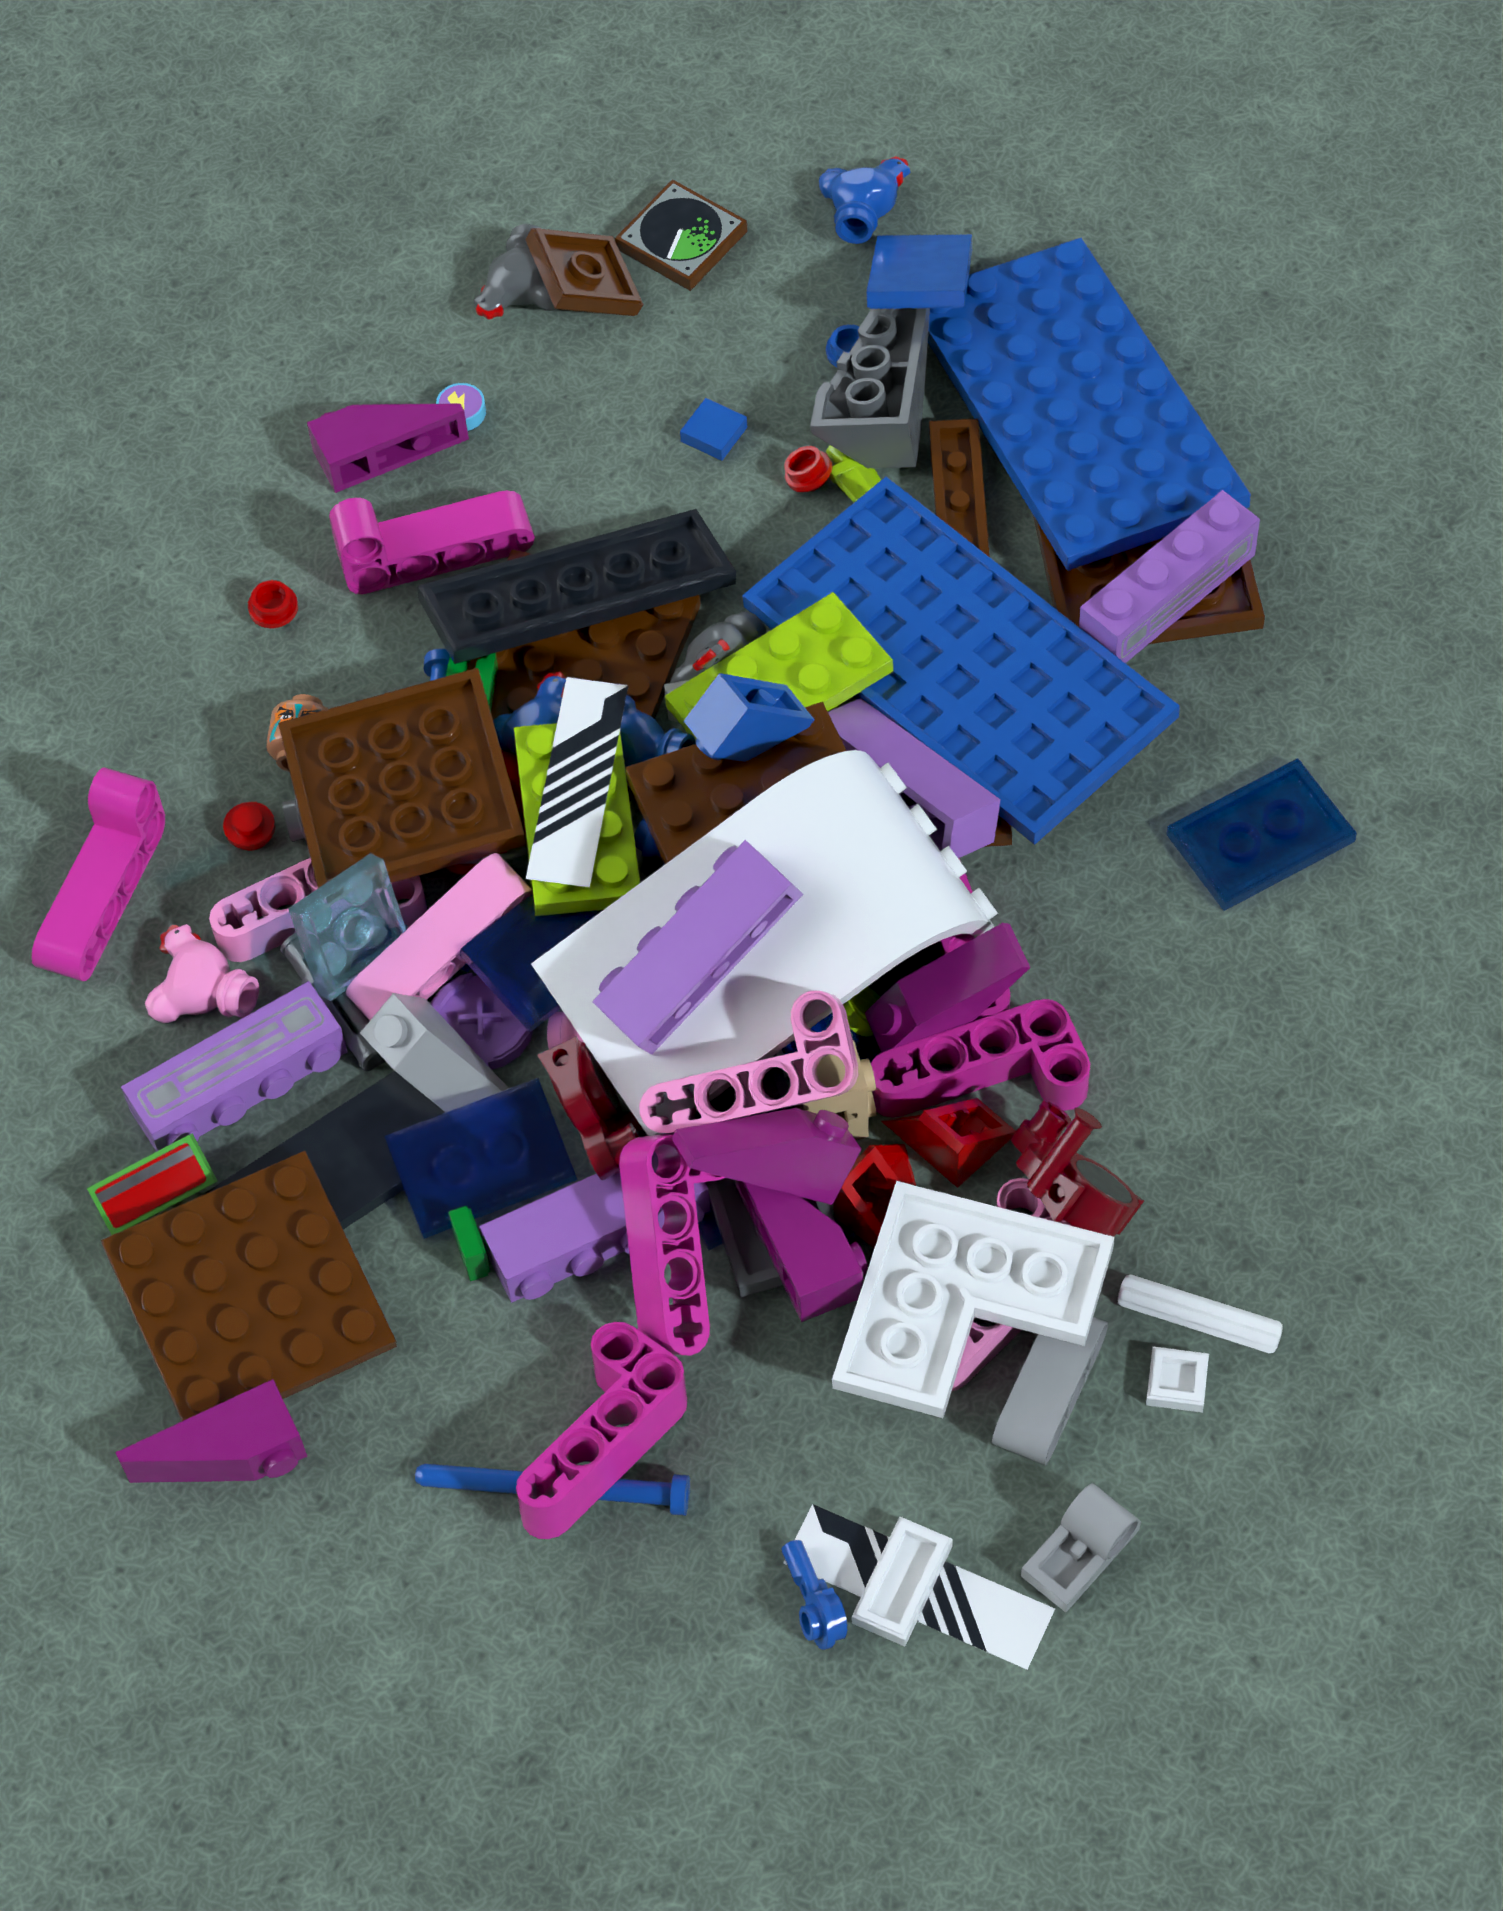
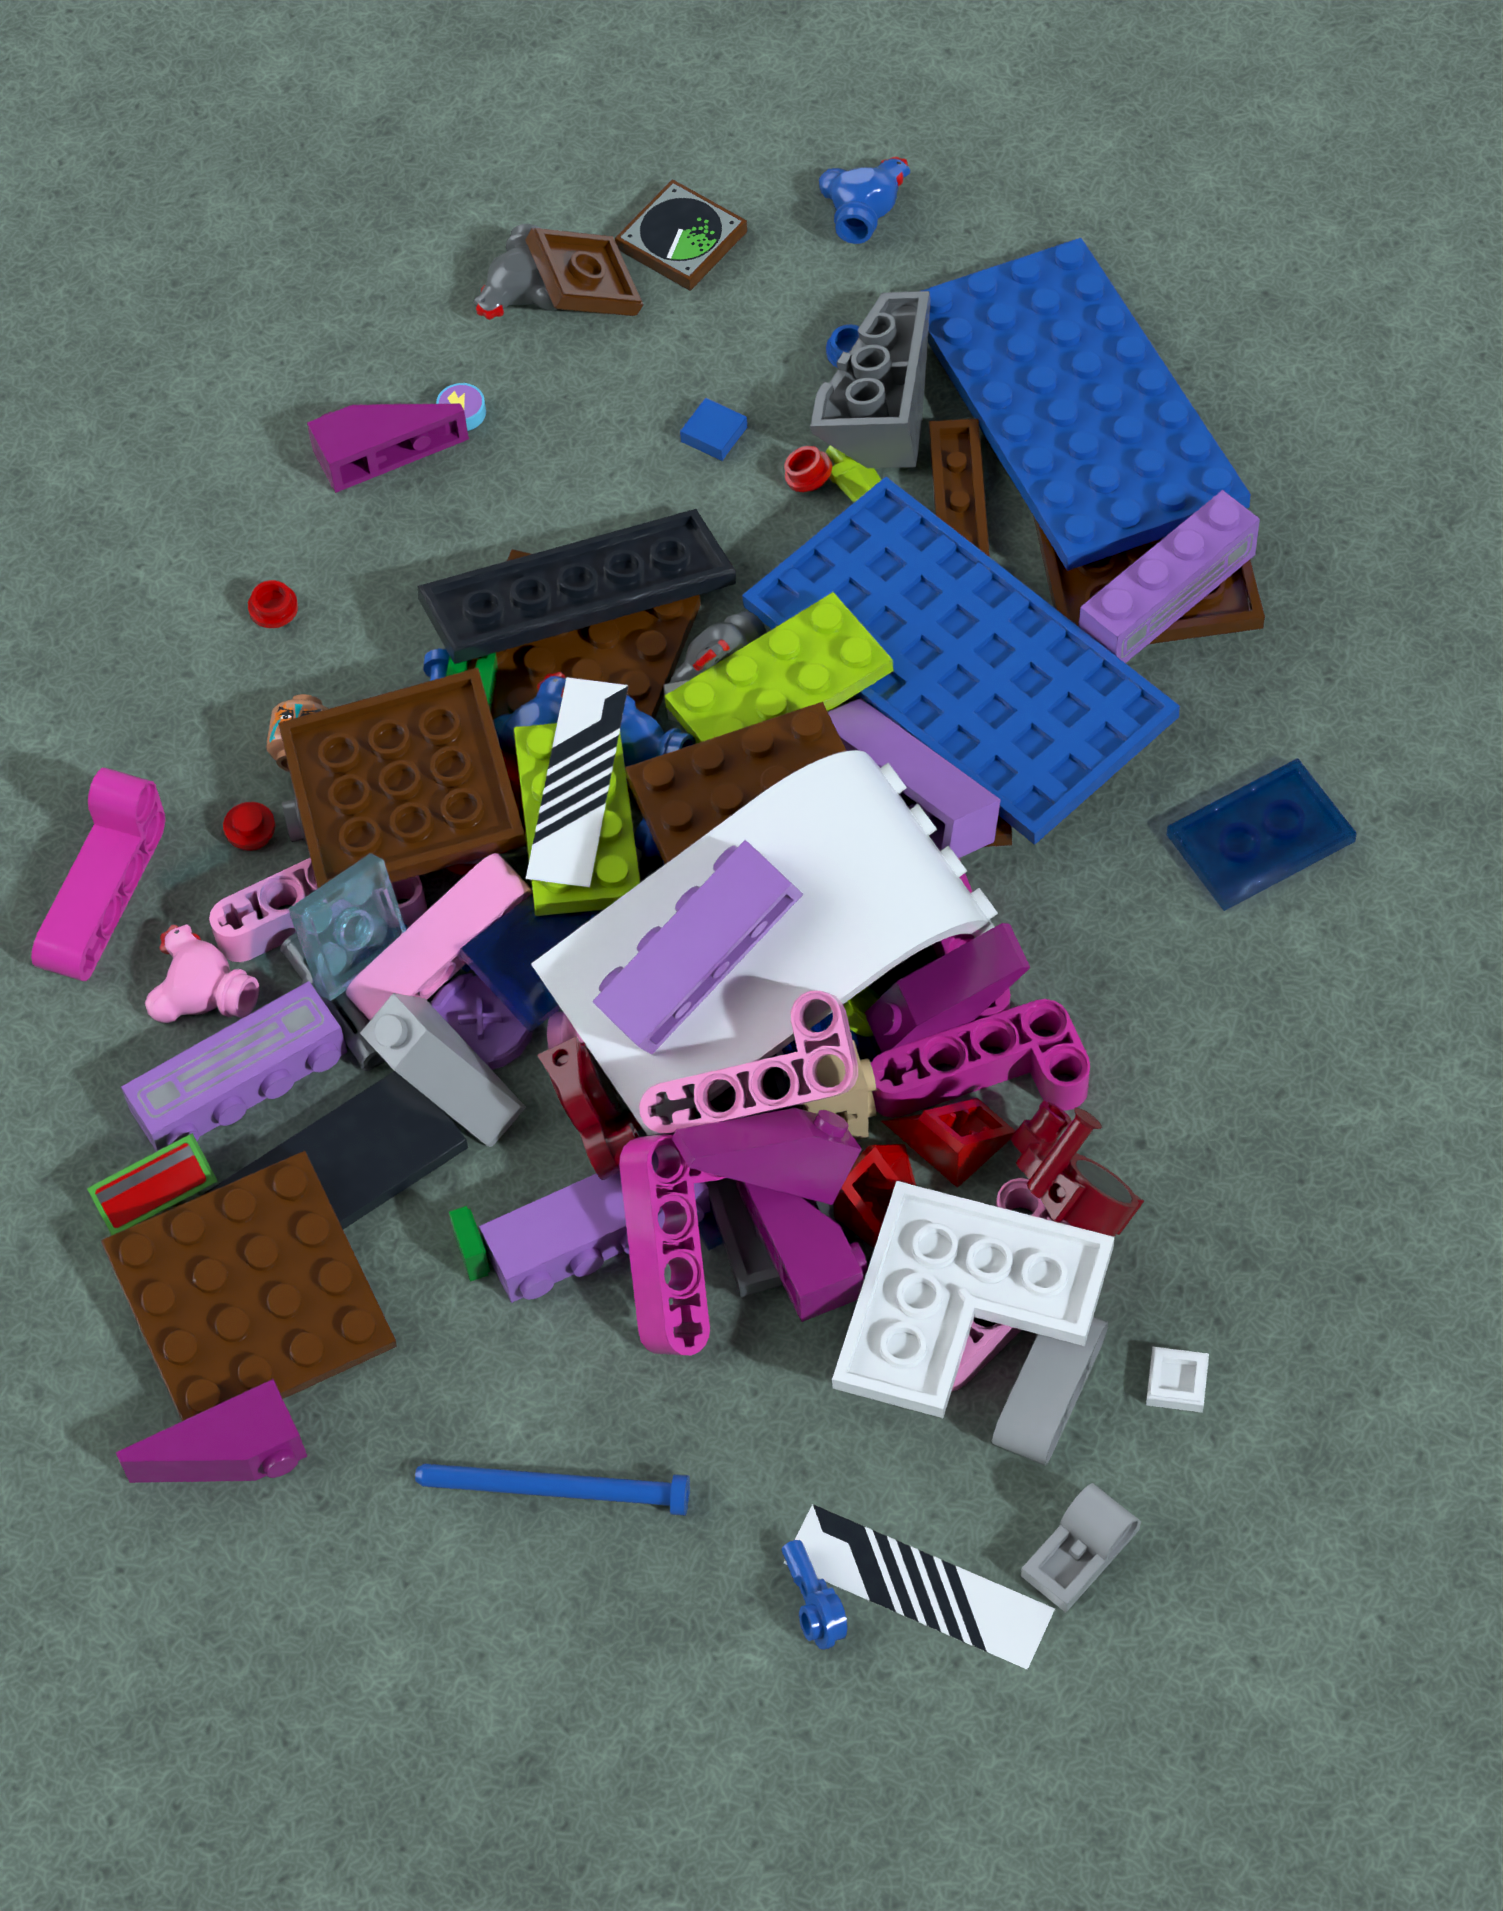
(427, 541): dark pink beam -> none
(480, 1157): clear blue tile -> none
(555, 1489): dark pink beam -> none
(745, 717): blue slope -> none
(902, 1581): white tile -> none
(919, 271): blue tile -> none
(1200, 1313): white axle -> none

